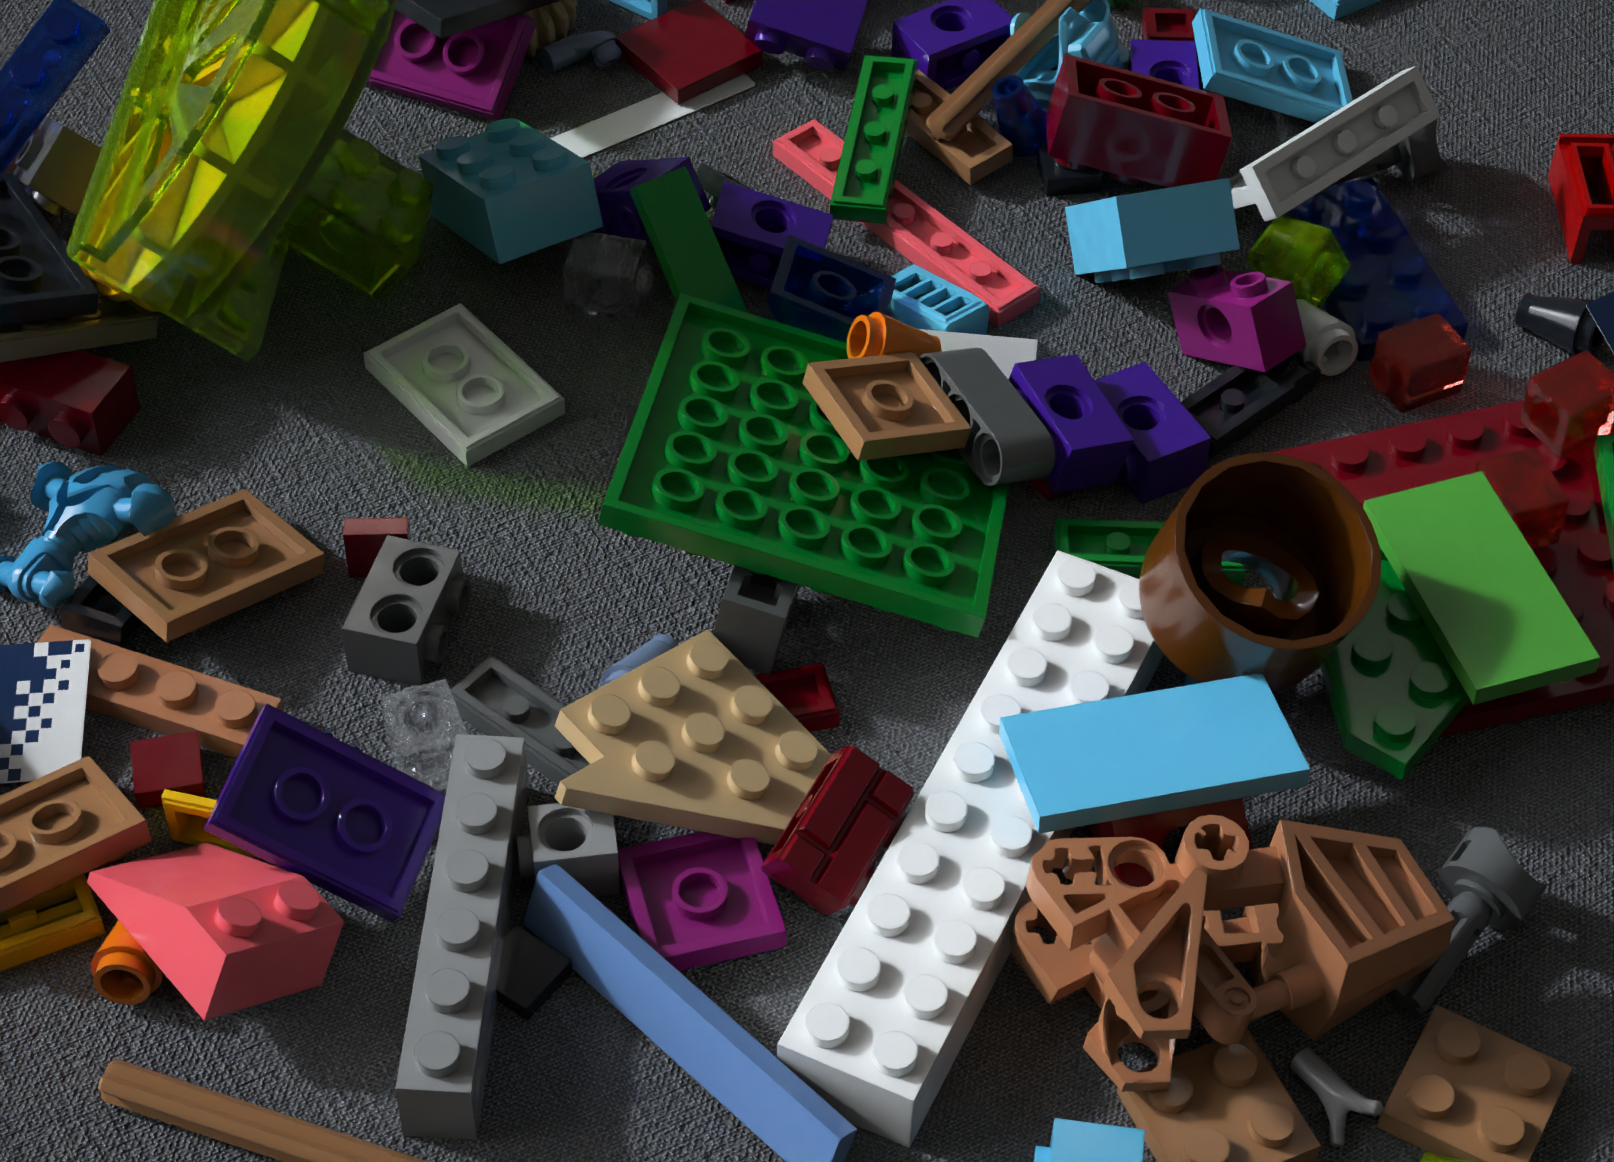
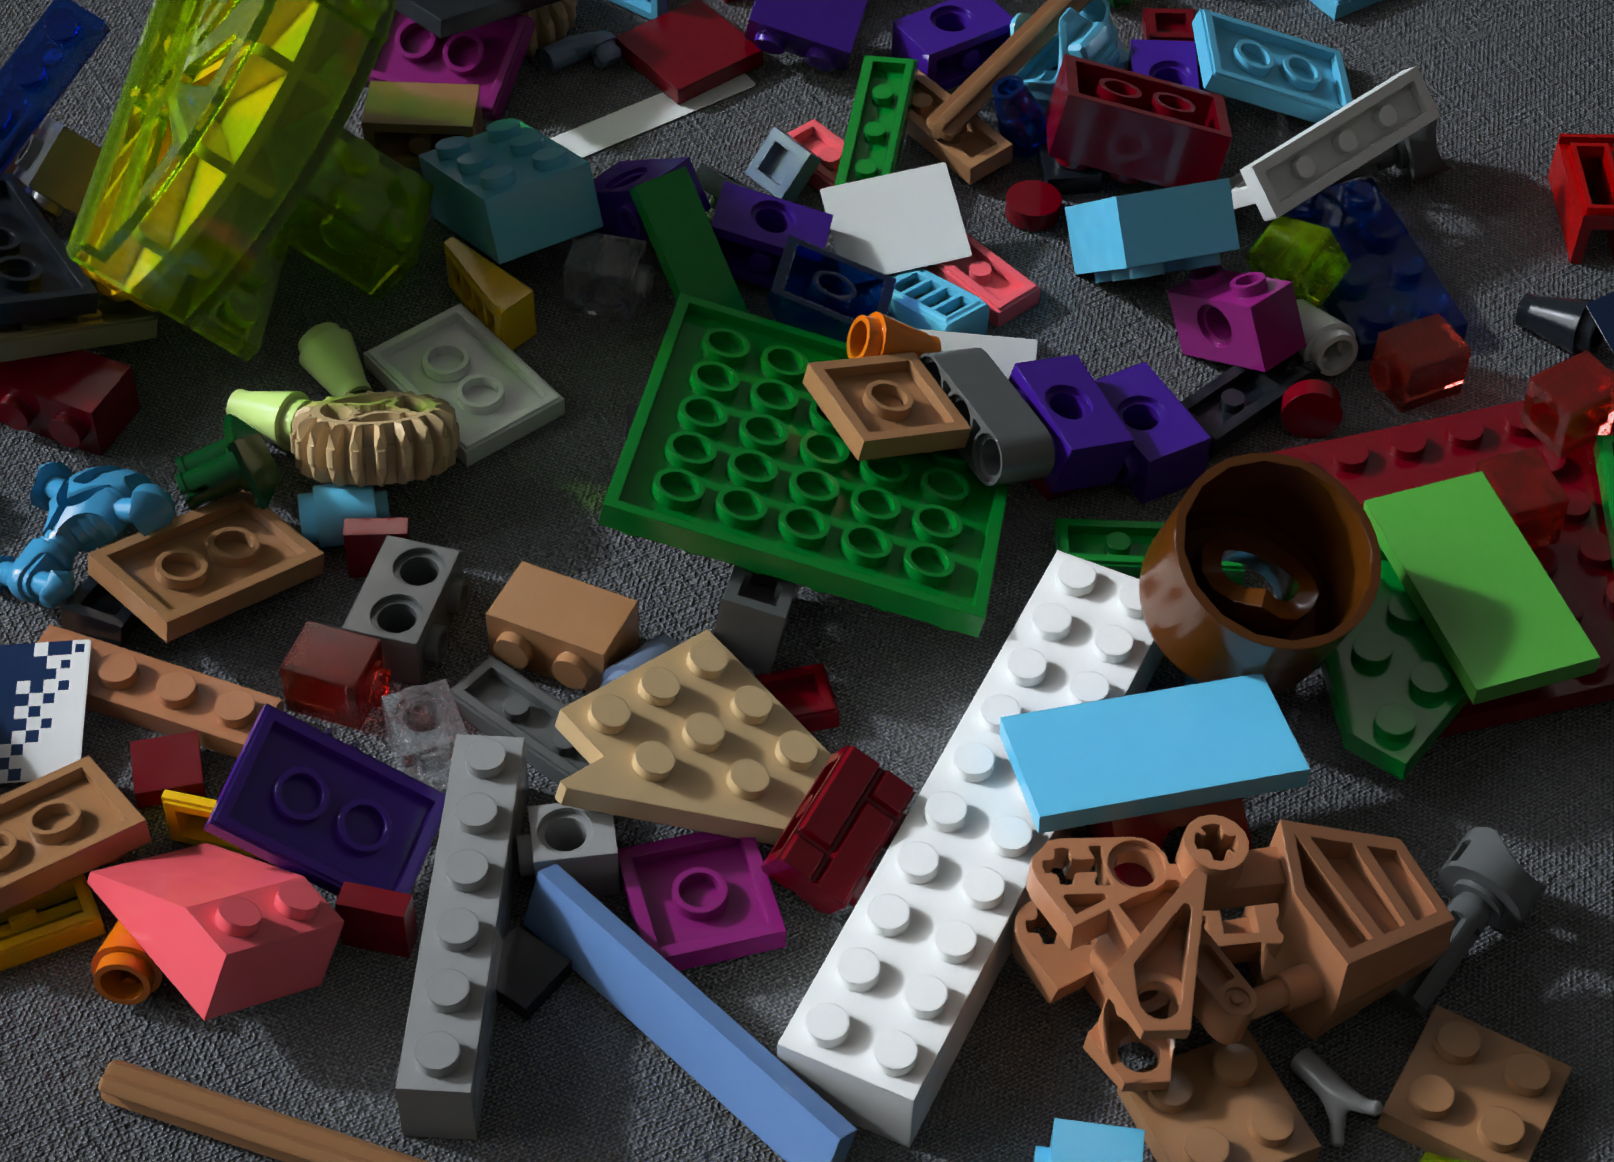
(228, 465): none -> dark green connector
(268, 412): none -> yellowish green cone
(328, 505): none -> medium azure brick
(333, 359): none -> yellowish green cone
(334, 675): none -> clear red brick
(375, 438): none -> tan gear
(377, 919): none -> dark red tile
(414, 116): none -> brick
(491, 294): none -> yellow slope
(561, 627): none -> medium nougat brick
(783, 165): none -> sand blue plate
(898, 220): none -> white sticker
(1033, 205): none -> dark red tile
(1311, 409): none -> dark red tile

